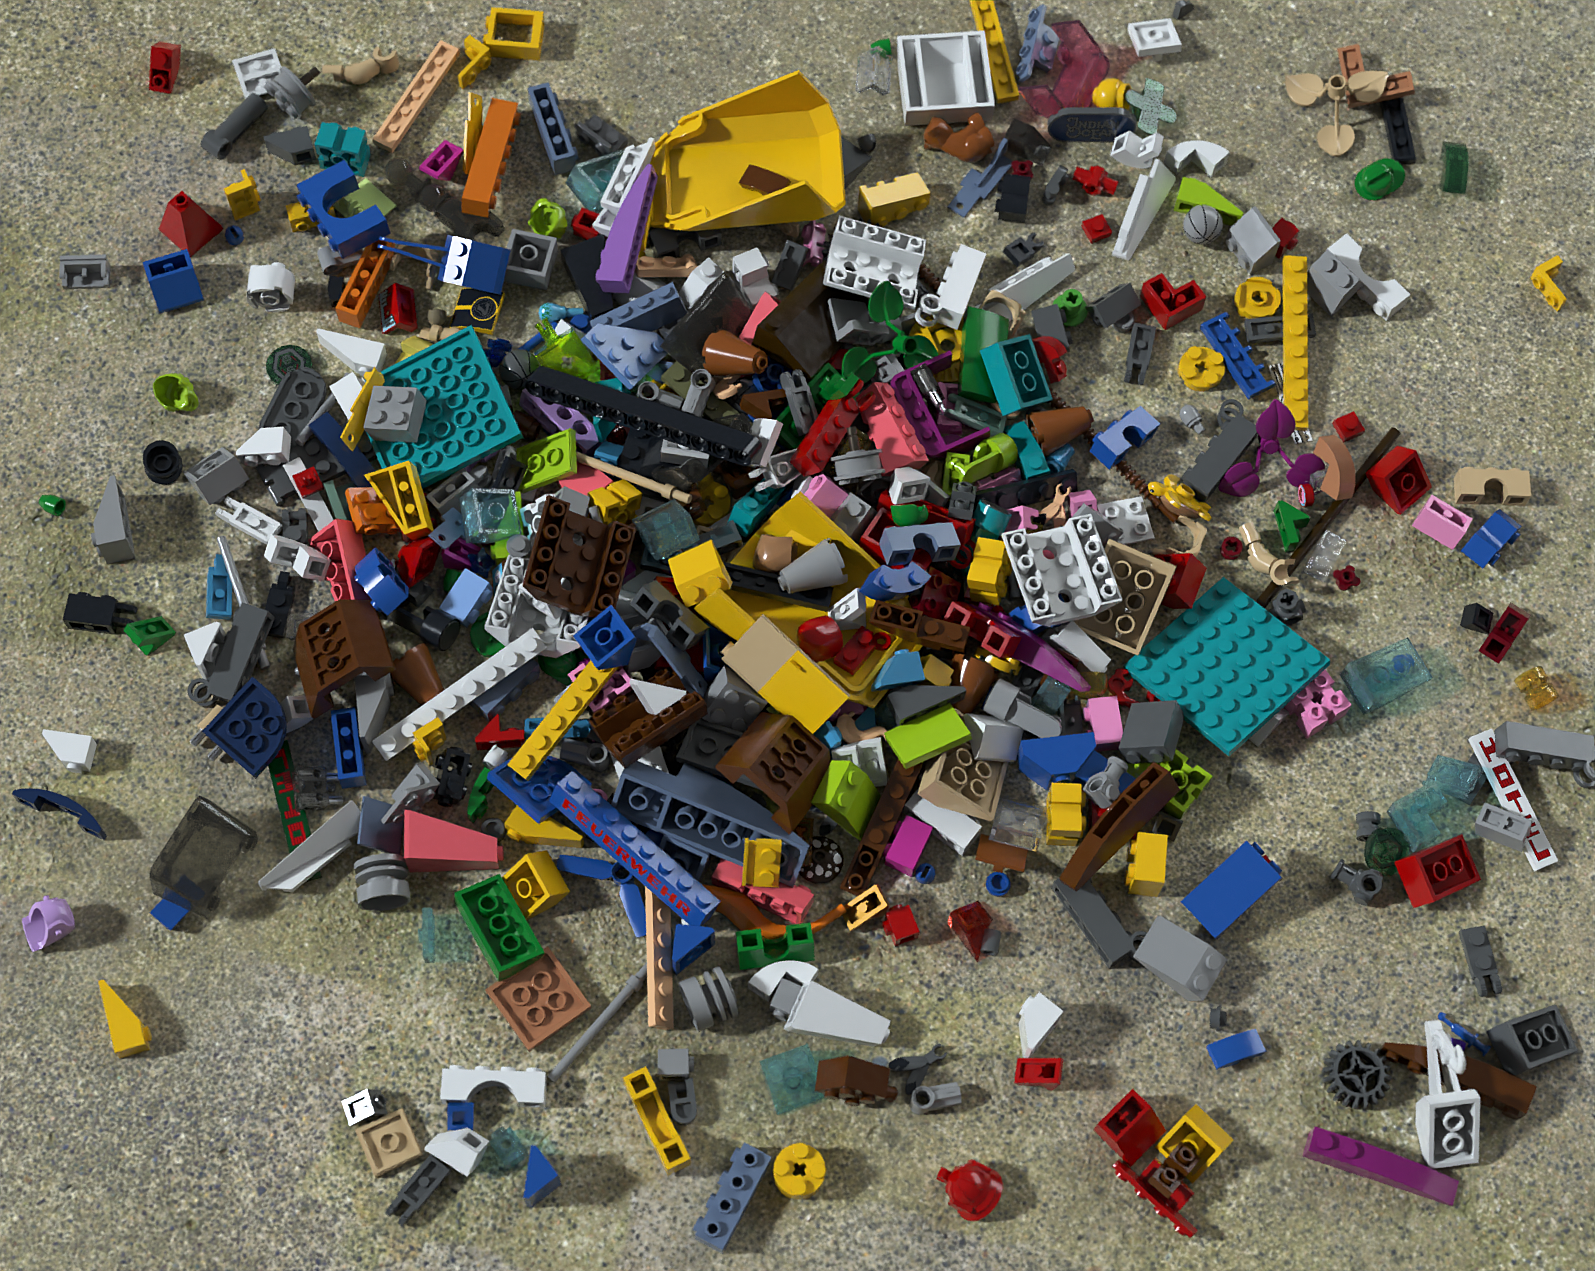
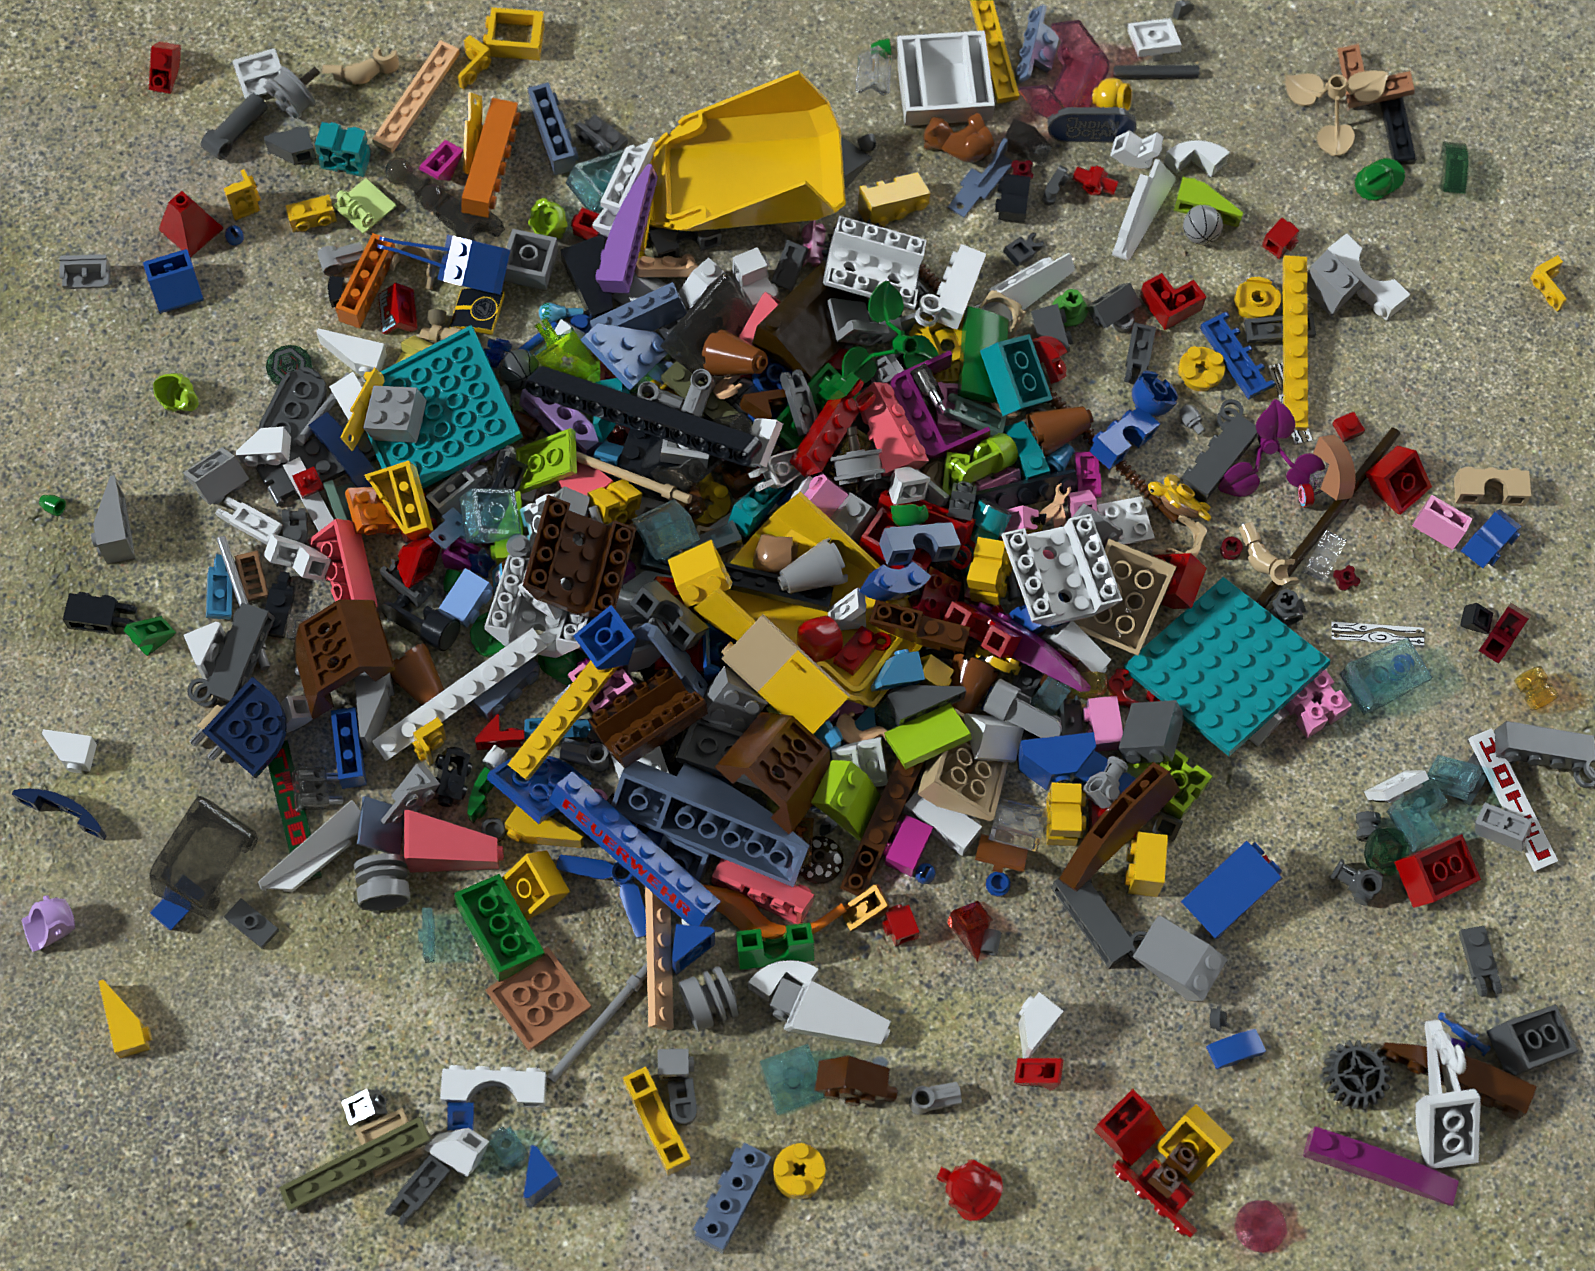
(162, 462): black piece -> none
(246, 558): none -> medium nougat slope
(251, 923): none -> dark grey plate
(270, 287): white brick -> none
(344, 234): blue arch -> none
(355, 1164): none -> olive plate
(381, 581): blue brick -> none
(655, 696): white slope -> none
(761, 862): yellow plate -> none
(763, 180): reddish brown slope -> none
(919, 1066): dark grey piece -> none
(1088, 473): none -> dark pink slope
(1096, 228): red plate -> none
(1149, 106): piece -> none
(1153, 394): none -> blue cylinder
(1156, 71): none -> dark grey axle
(1253, 241): light grey slope -> none
(1260, 1226): none -> clear pink dish
(1289, 521): green slope -> none
(1376, 633): none -> sticker
(1393, 788): none -> white hinge

